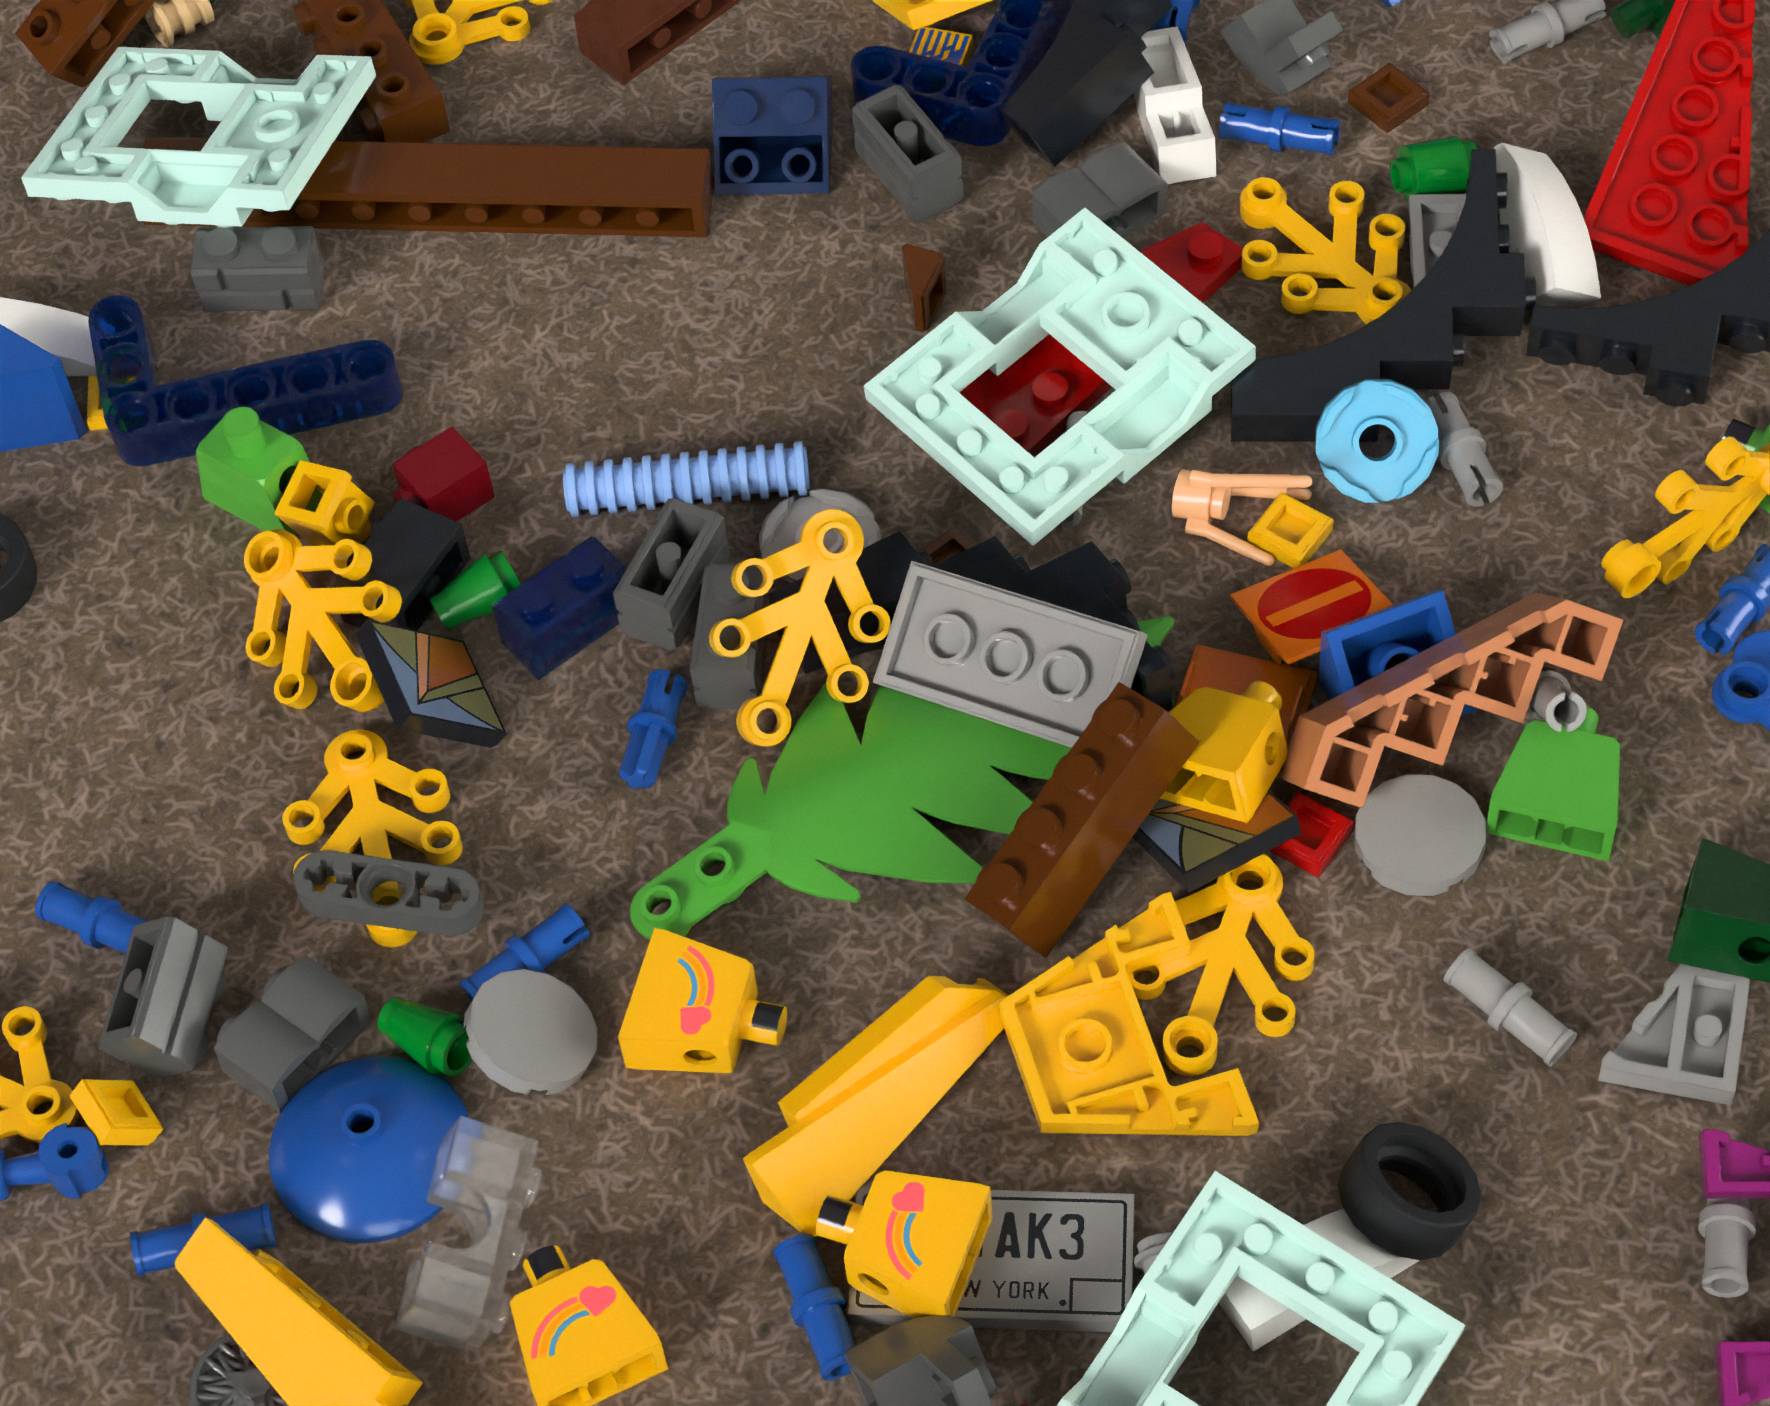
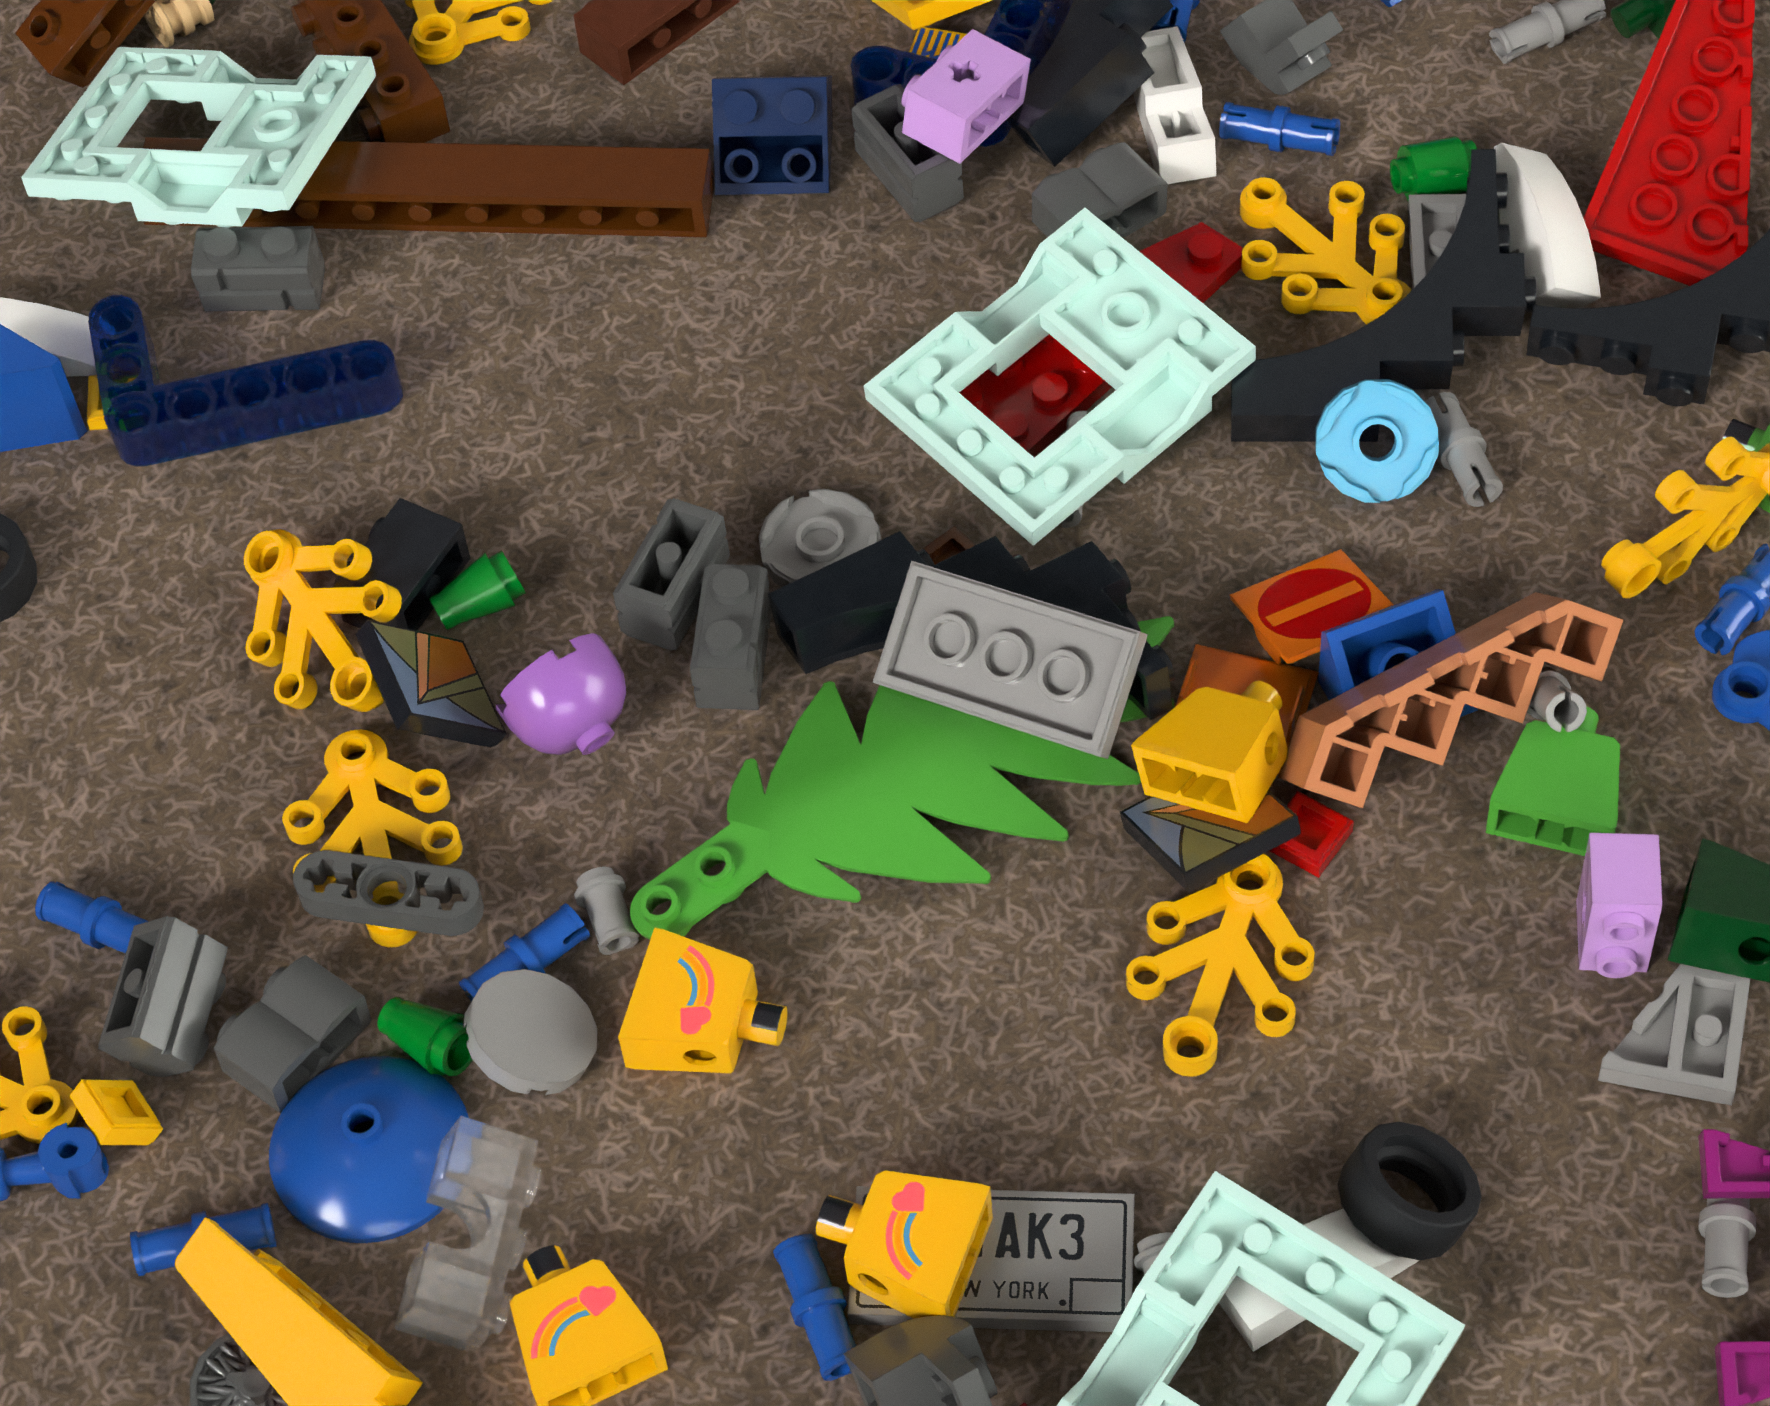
(248, 467): bright green torso -> none
(340, 513): yellow brick -> none
(444, 476): dark red brick -> none
(561, 608): clear blue brick -> none
(566, 700): none -> medium lavender cylinder
(602, 896): none -> light grey pin
(652, 729): blue axle -> none
(686, 478): light blue piece -> none
(804, 618): yellow plant -> none
(872, 1096): yellow wedge -> none
(924, 283): reddish brown slope -> none
(965, 95): none -> lavender brick
(1082, 819): reddish brown brick -> none
(1092, 1054): yellow wing -> none
(1207, 495): light nougat plant -> none
(1290, 530): yellow tile -> none
(1388, 97): reddish brown tile -> none
(1420, 834): light grey tile -> none
(1509, 1006): light grey pin -> none
(1619, 903): none -> lavender brick

